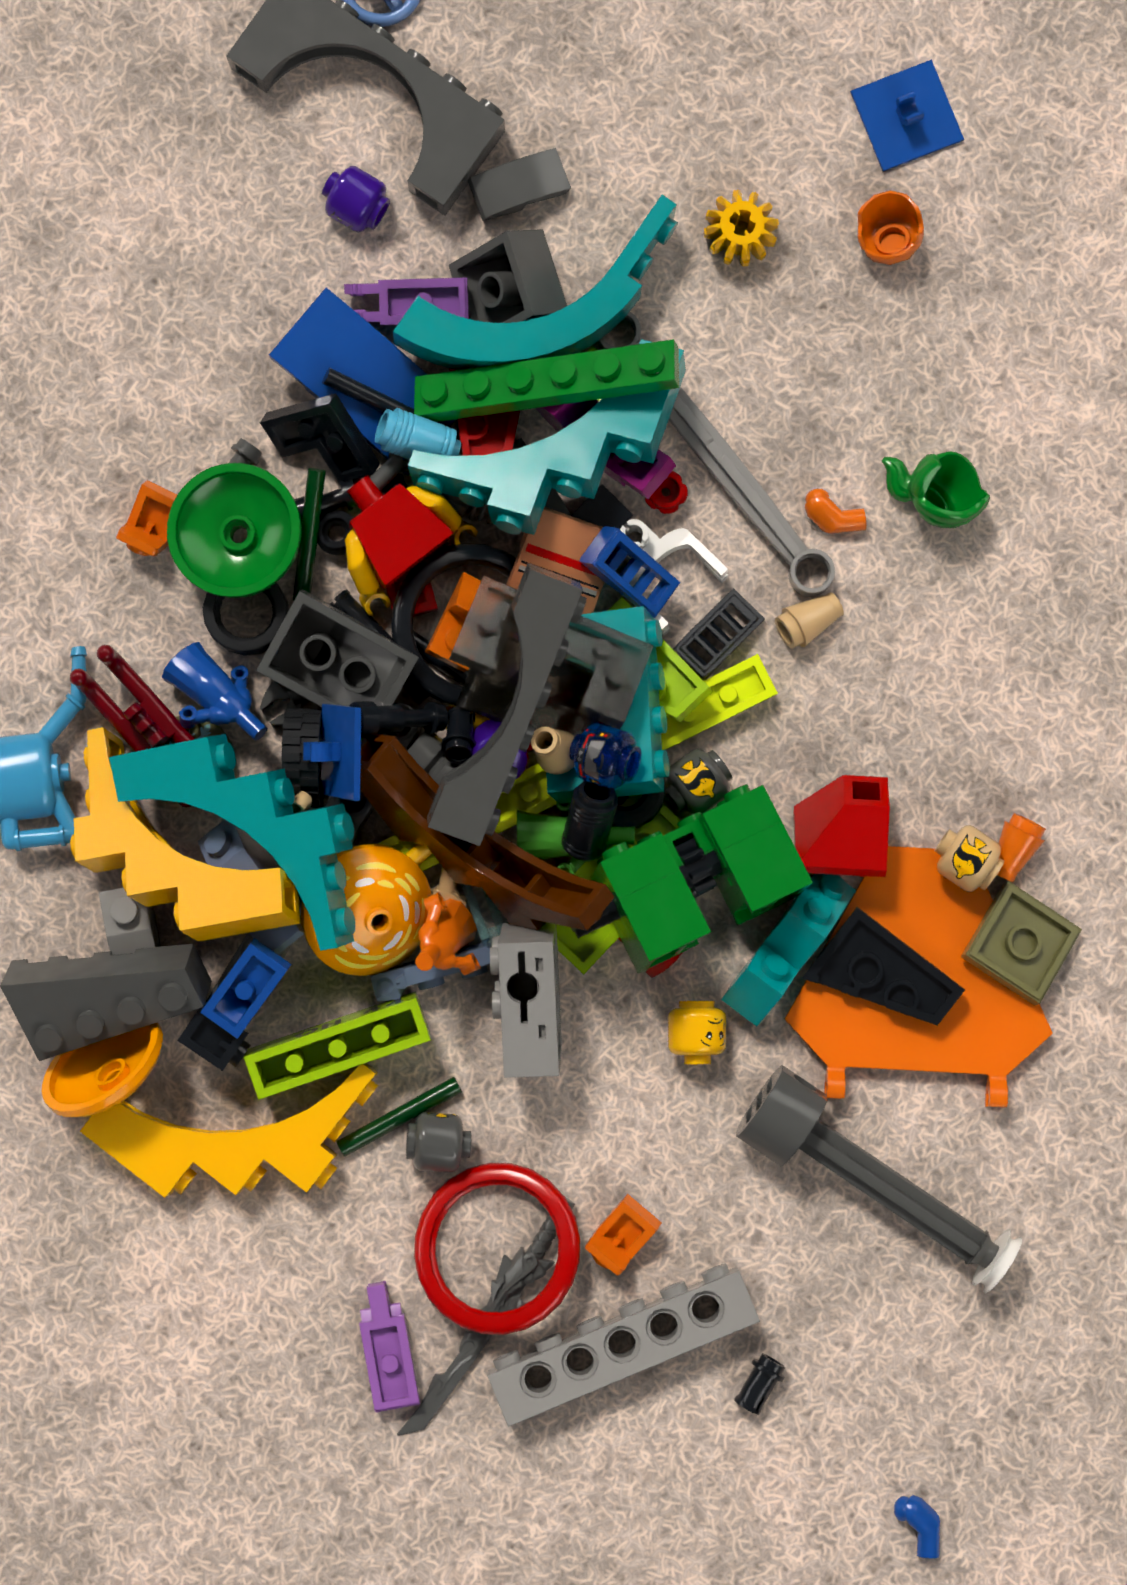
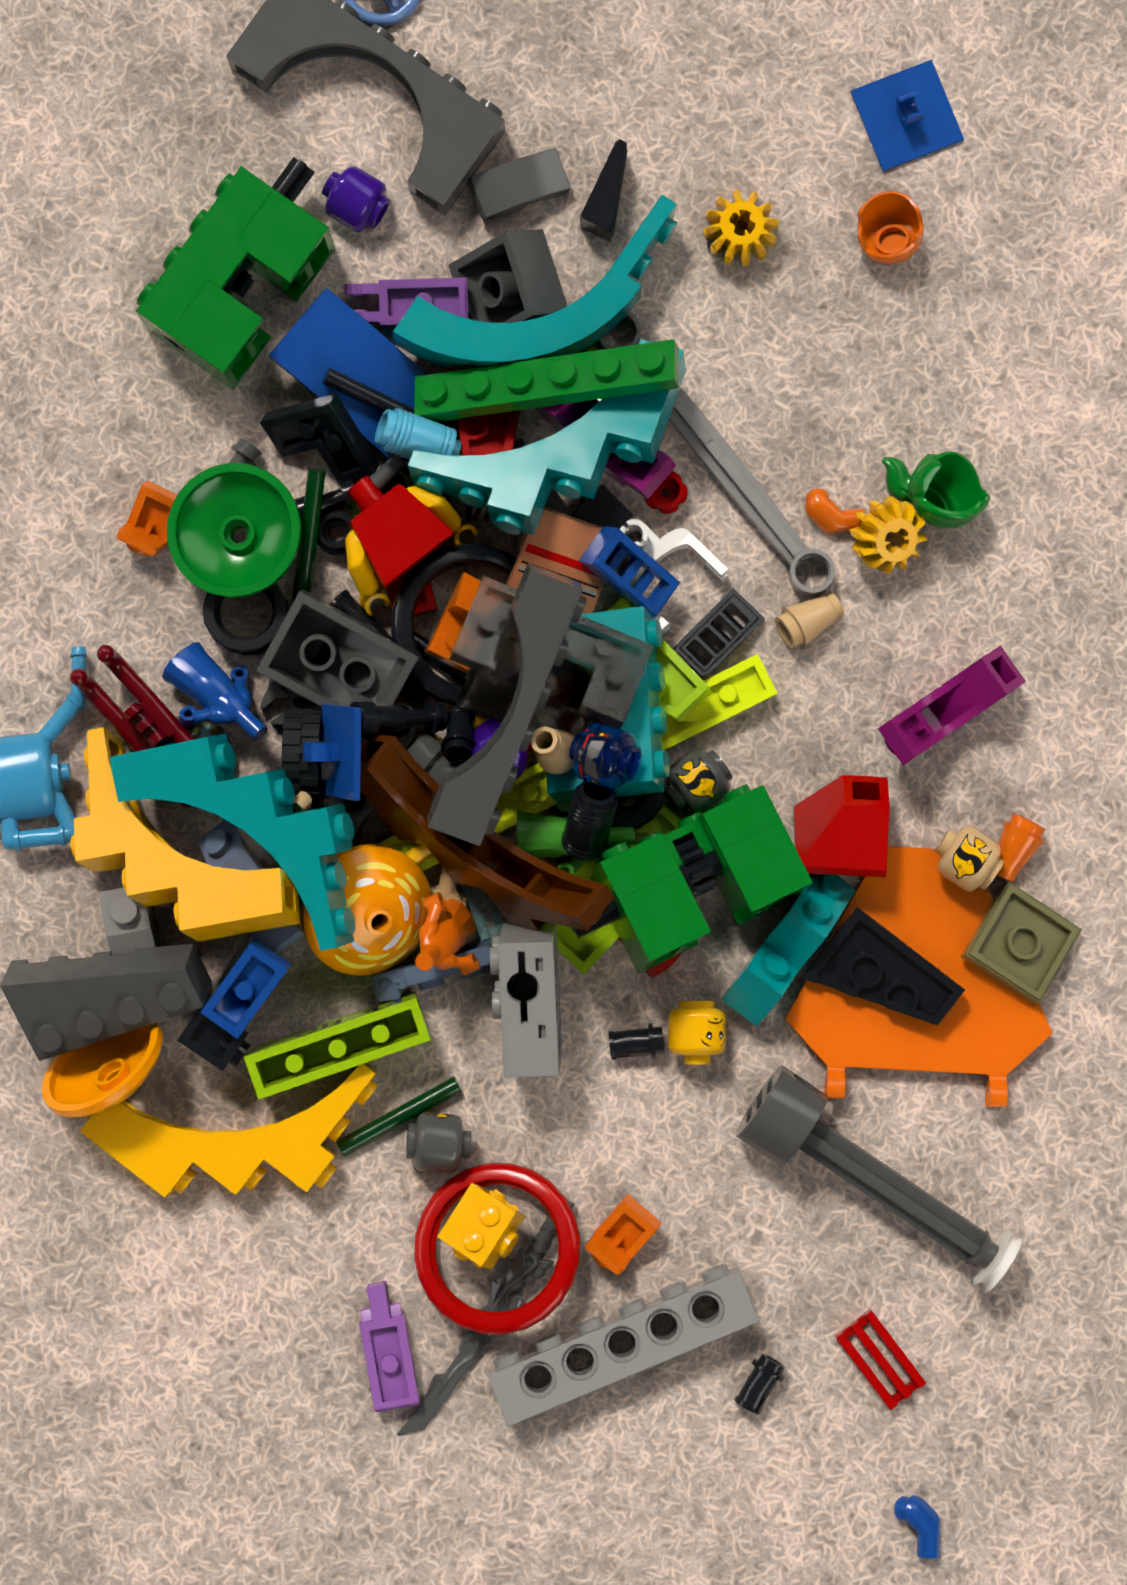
(242, 231): none -> green piece
(482, 1227): none -> yellow head
(602, 206): none -> black slope
(636, 1042): none -> black pin
(874, 527): none -> yellow gear
(904, 1390): none -> red tile
(951, 705): none -> magenta arch

